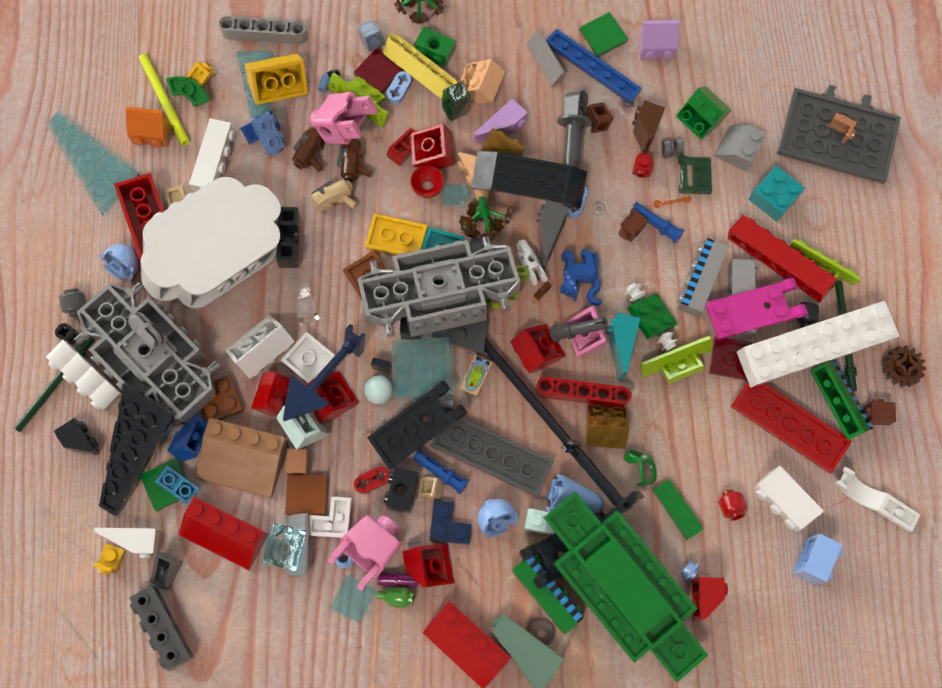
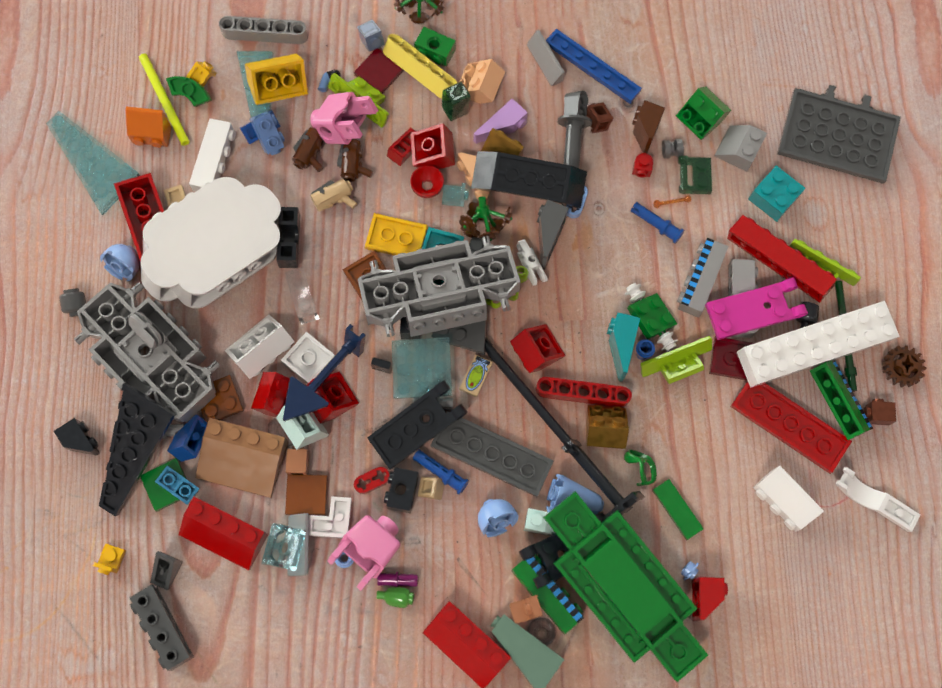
(49, 389): dark green bar -> none
(68, 332): black bush -> none
(84, 375): white brick -> none
(136, 540): white slope -> none
(352, 601): clear light blue piece -> none
(378, 389): light aqua hair -> none
(402, 90): light blue beam -> none
(429, 565): red slope -> none
(444, 529): dark blue plate -> none
(526, 609): none -> nougat slope
(540, 293): clear orange piece -> none
(570, 330): dark grey pin -> none
(581, 273): blue animal -> none
(587, 342): bright pink slope -> none
(603, 34): green tile -> none
(632, 225): copper brick -> none
(646, 346): none -> blue cone
(659, 39): lavender slope -> none
(733, 505): red head -> none
(818, 559): light blue container -> none
(843, 125): nougat bracket -> none

